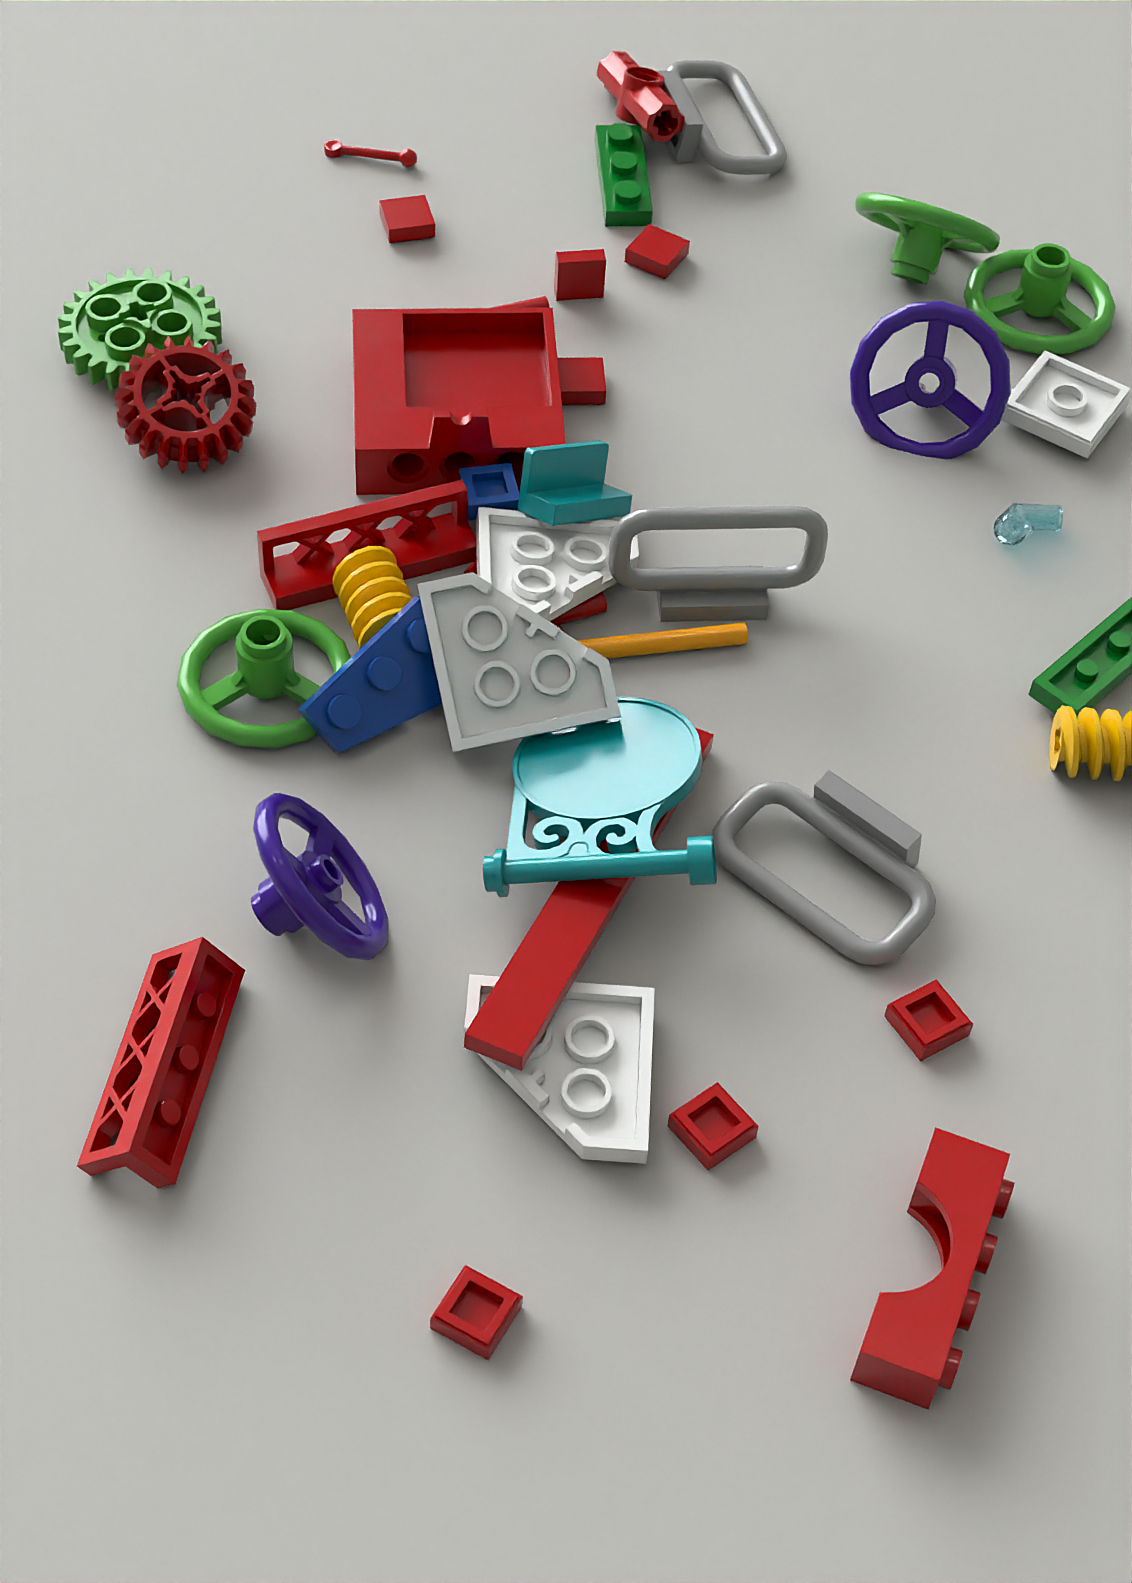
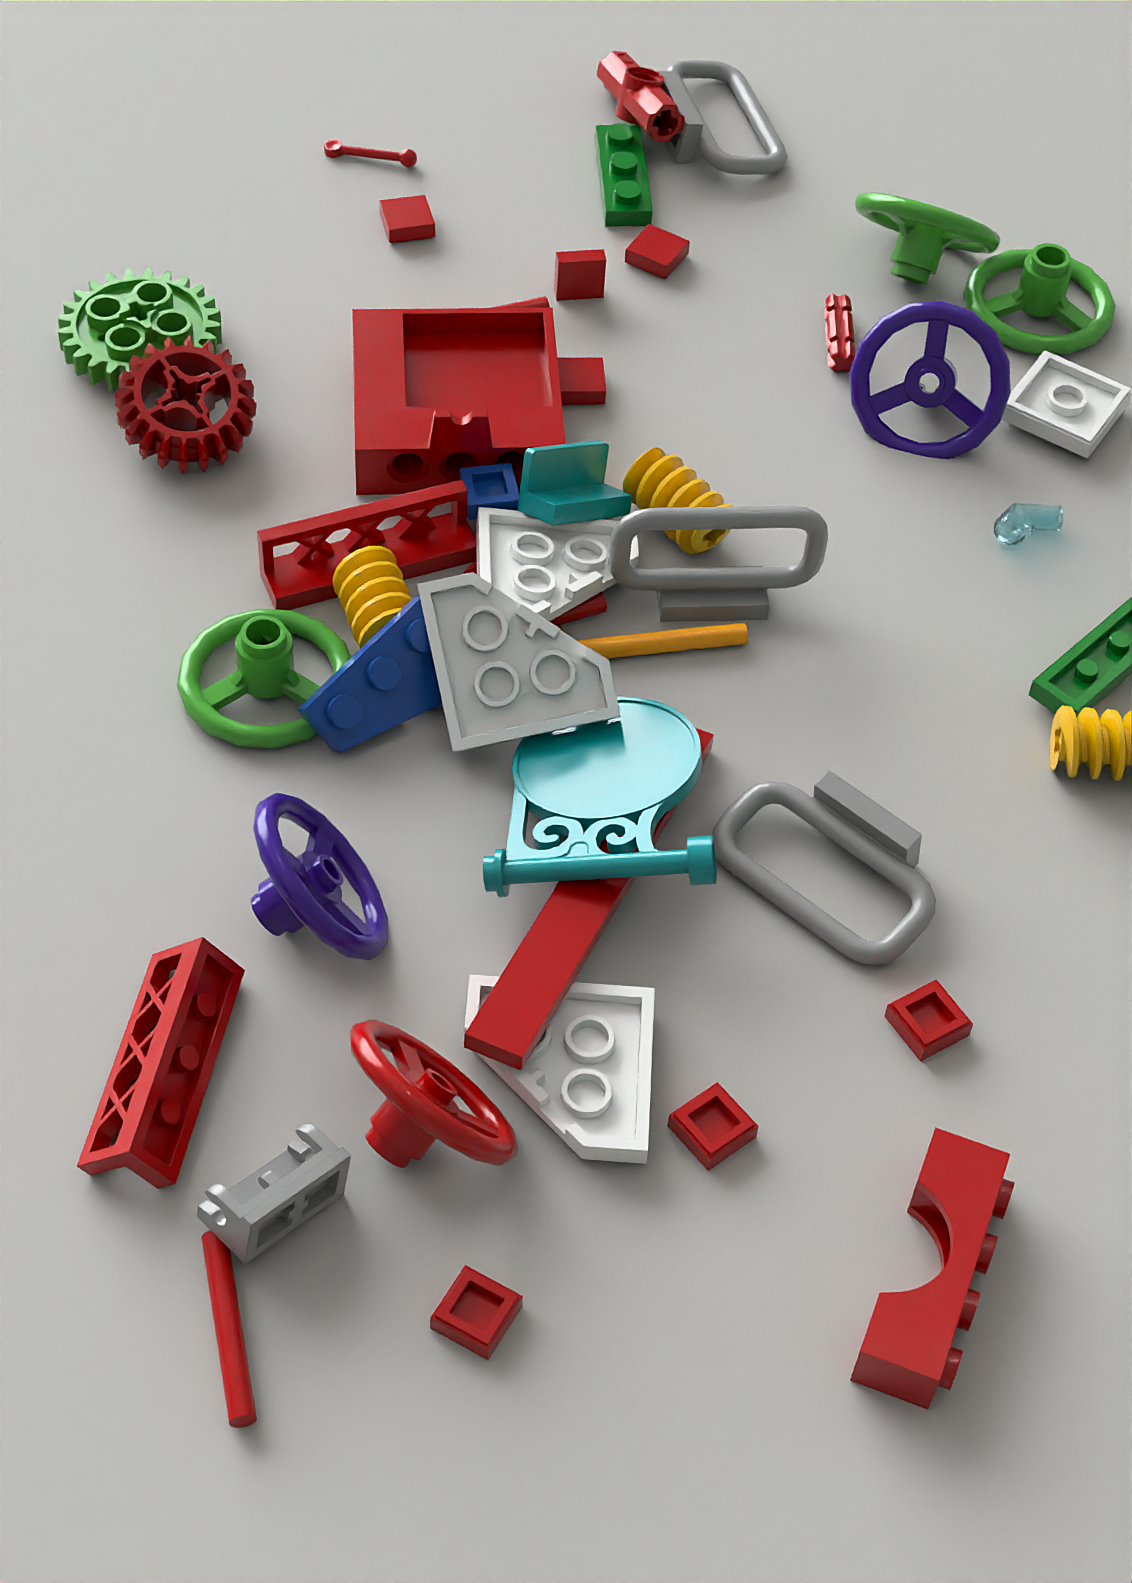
(228, 1332): none -> red bar
(277, 1195): none -> light grey hinge
(421, 1101): none -> red piece
(666, 483): none -> yellow piece
(839, 332): none -> red axle

